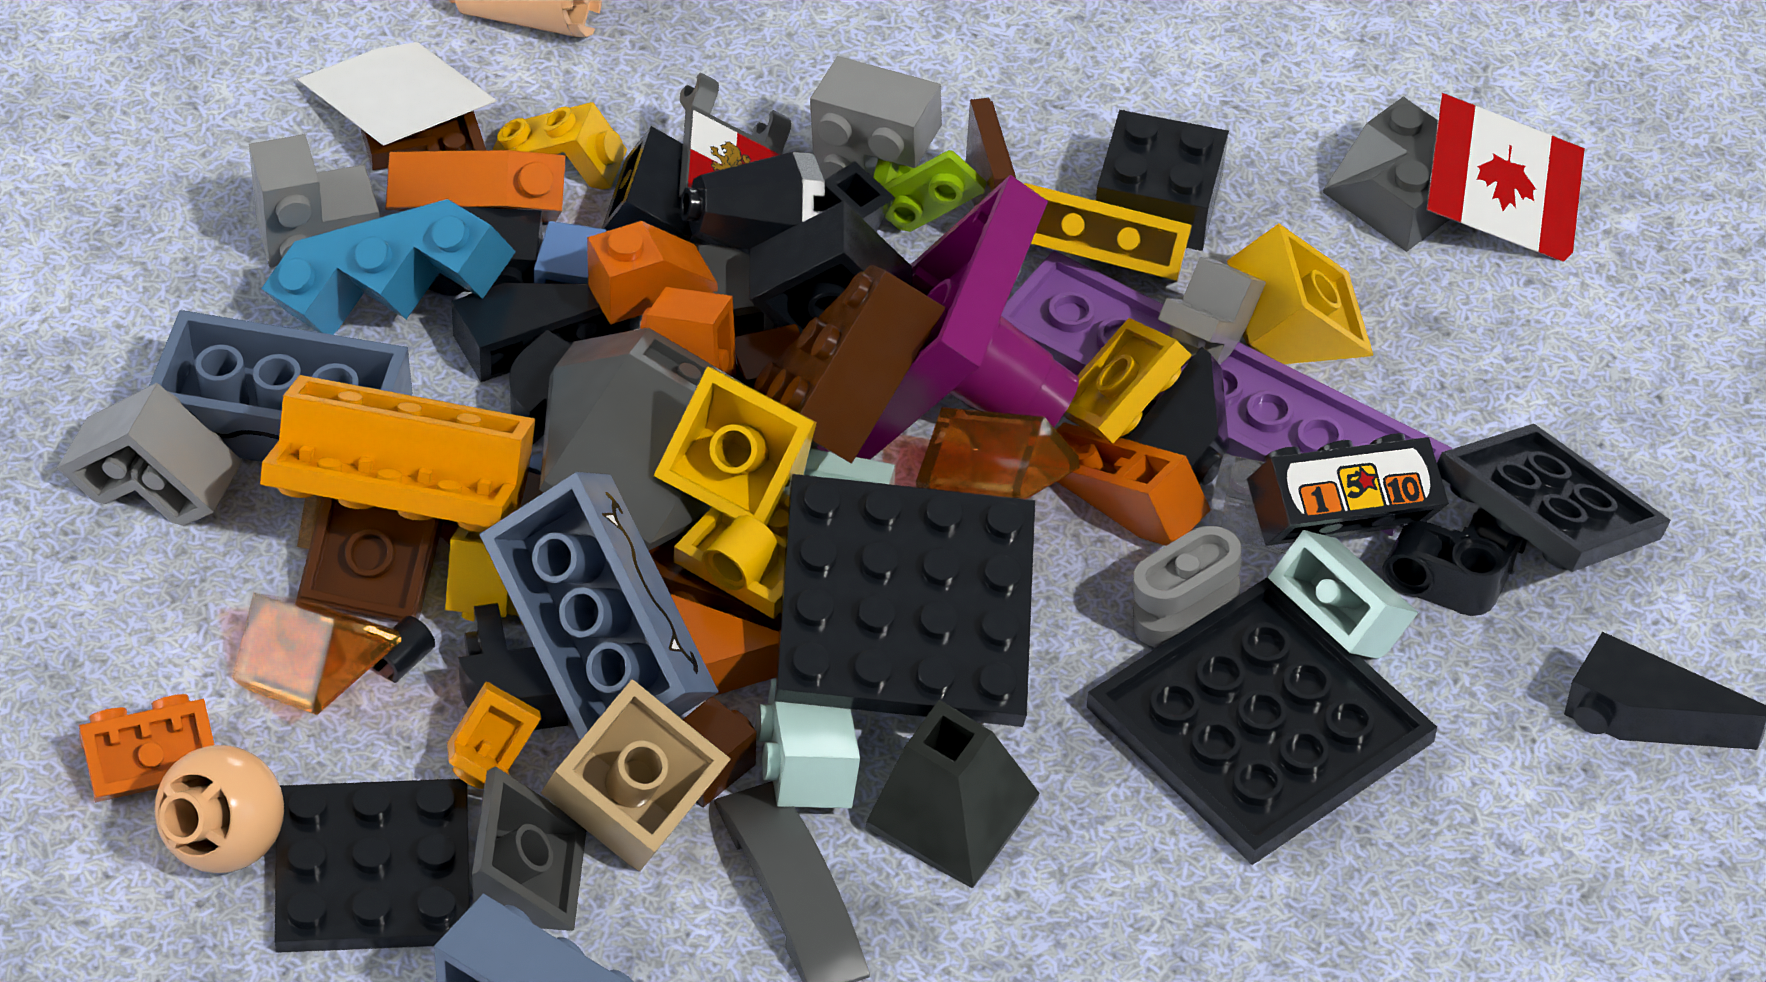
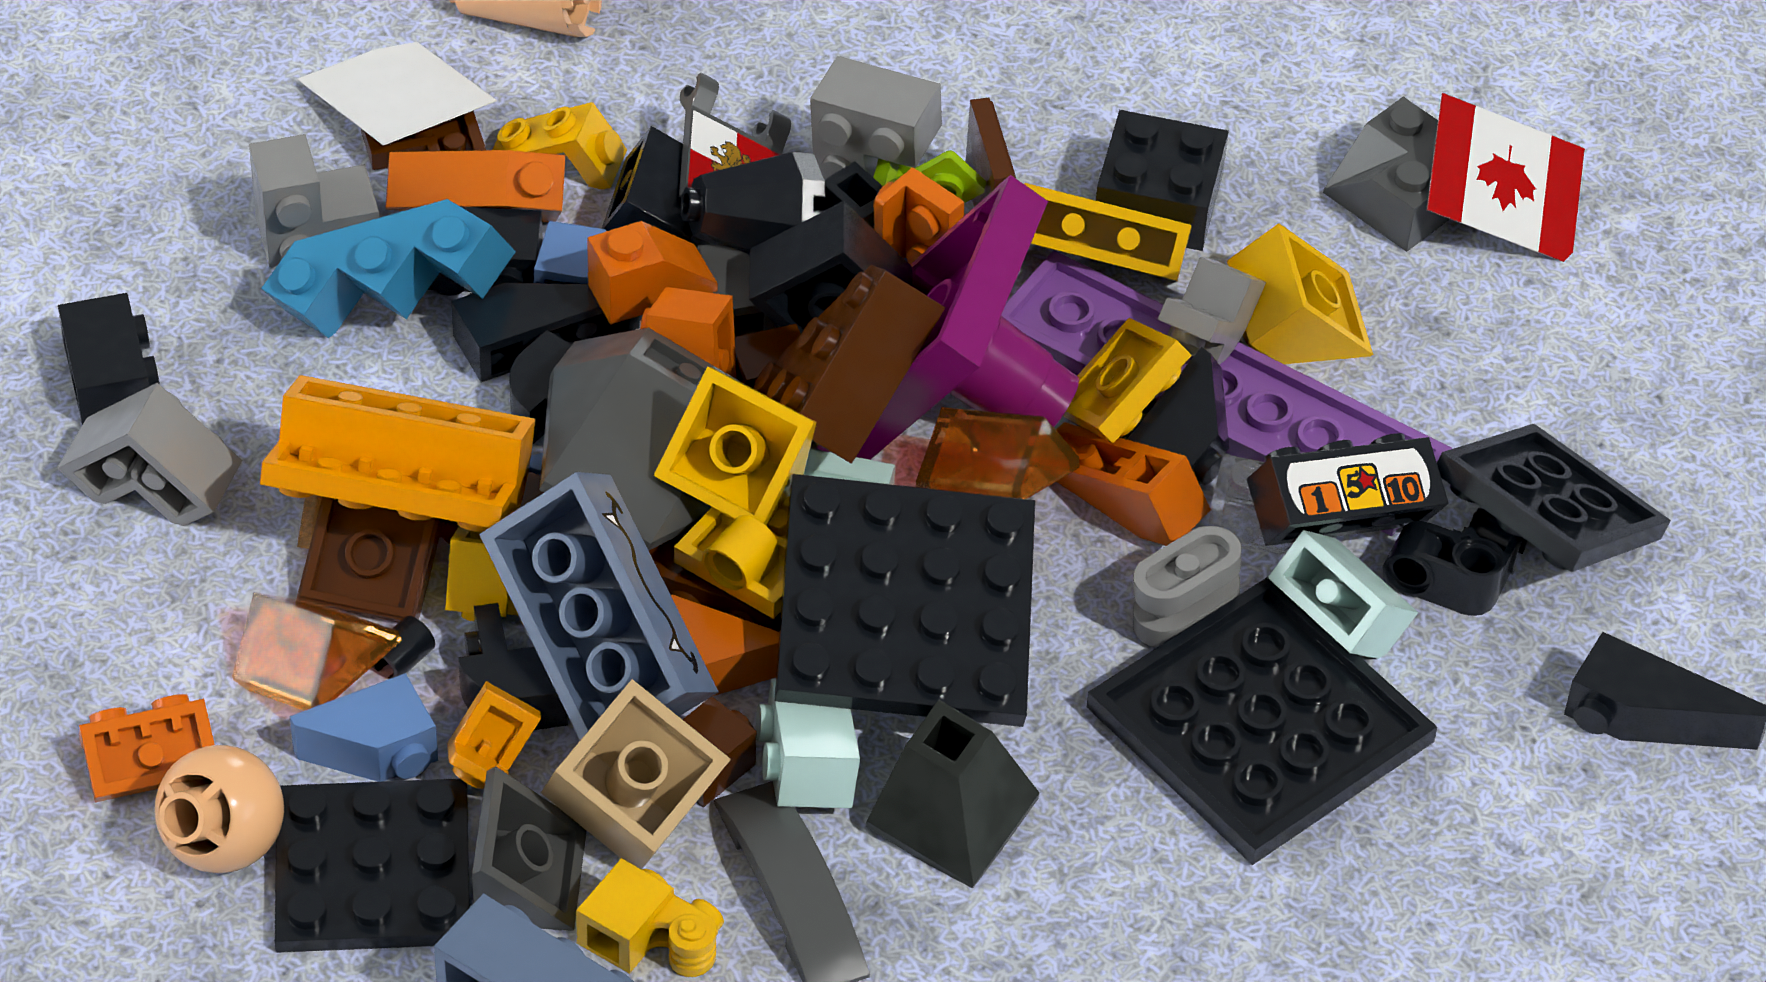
(105, 351): none -> black brick
(238, 371): sand blue brick -> none
(369, 732): none -> medium blue slope
(639, 912): none -> yellow brick
(915, 213): none -> orange bracket

